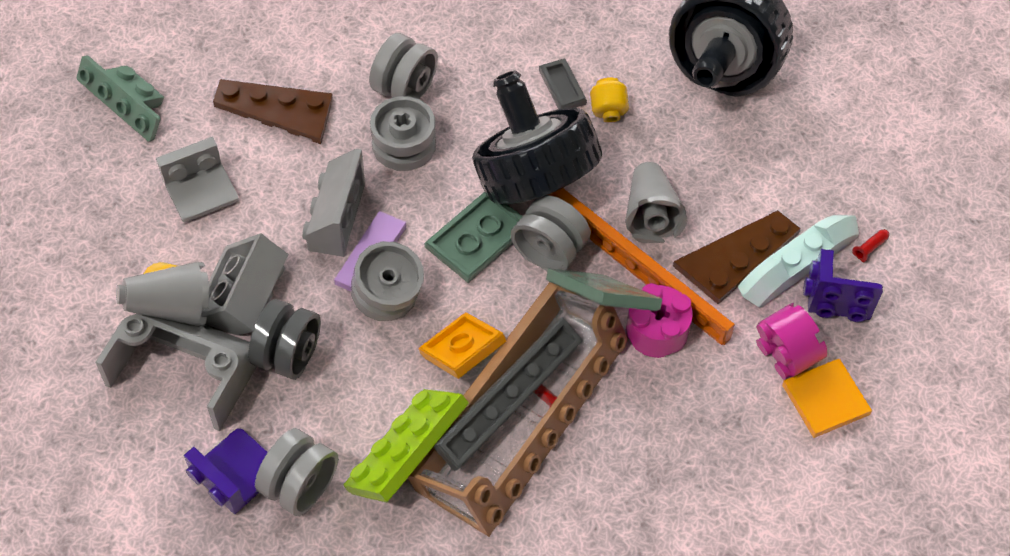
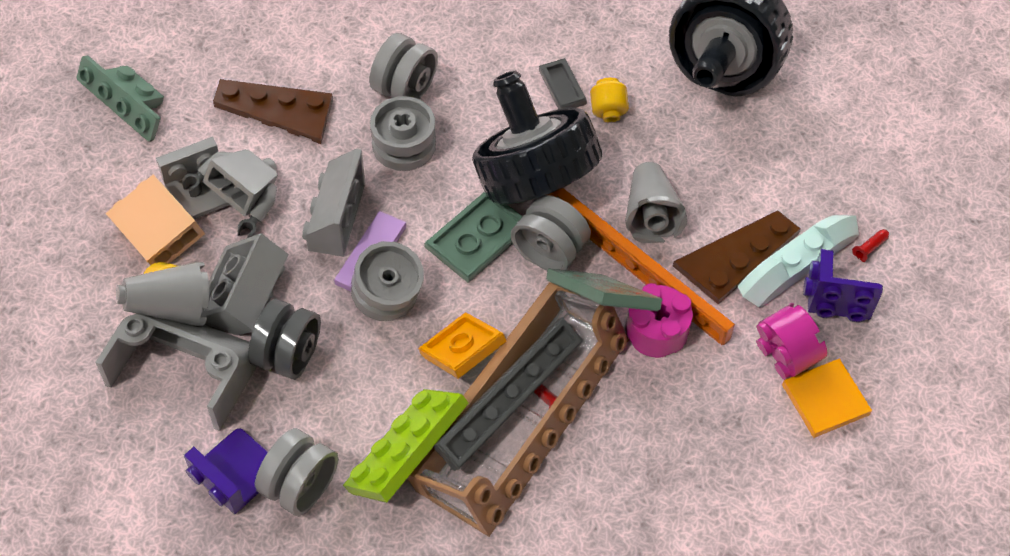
(155, 222): none -> light nougat brick
(241, 181): none -> light grey torso

